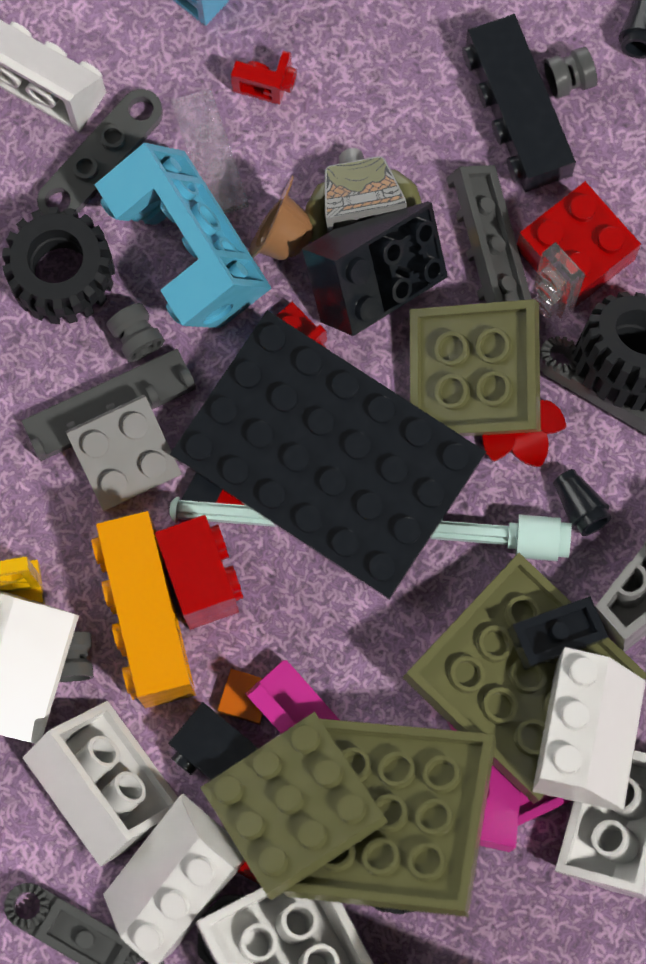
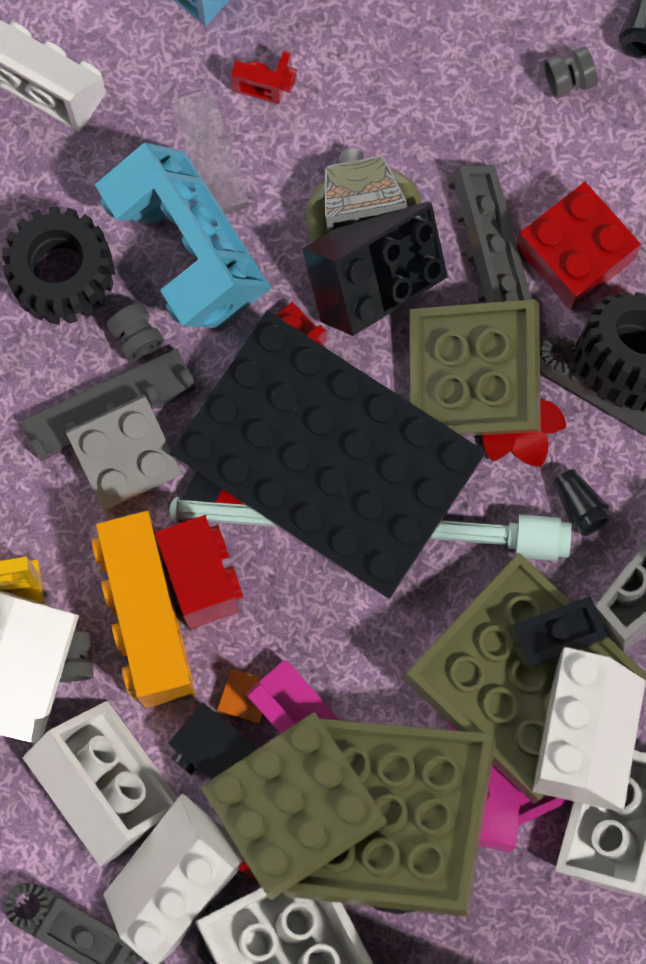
(102, 151): dark grey plate -> none
(283, 230): medium nougat piece -> none
(519, 103): black brick -> none
(557, 284): clear plate -> none

